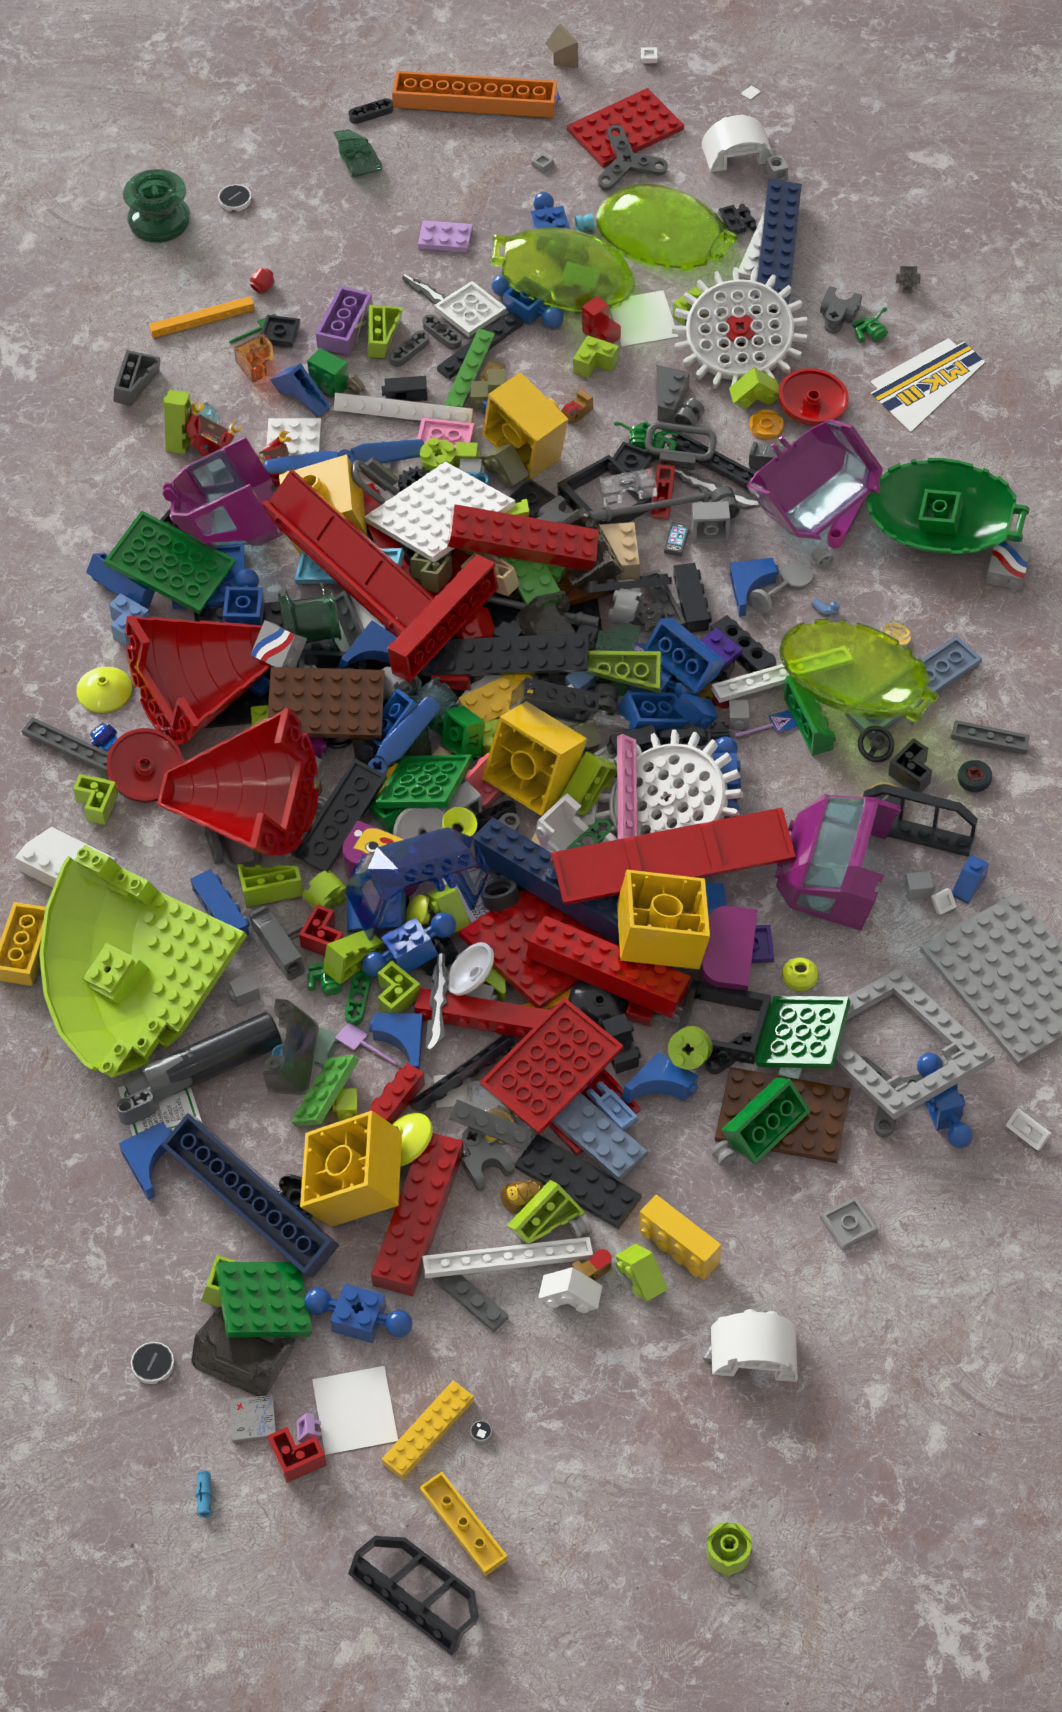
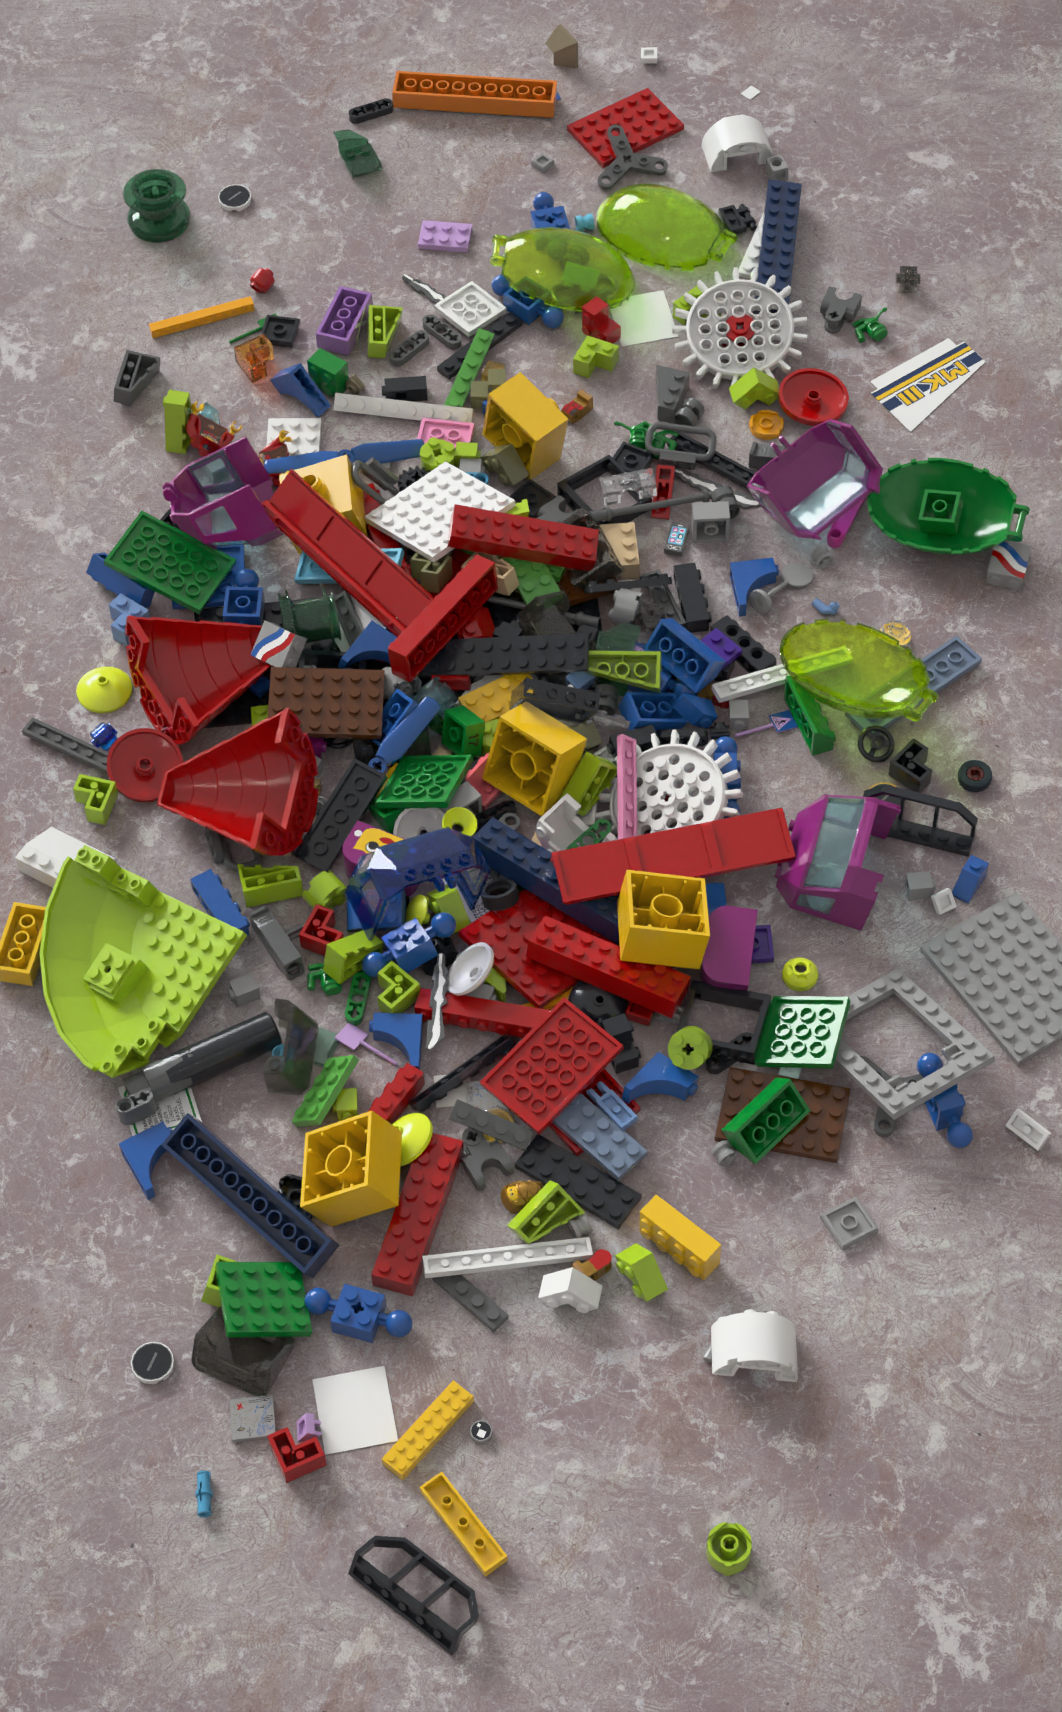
(990, 737): dark grey plate -> none

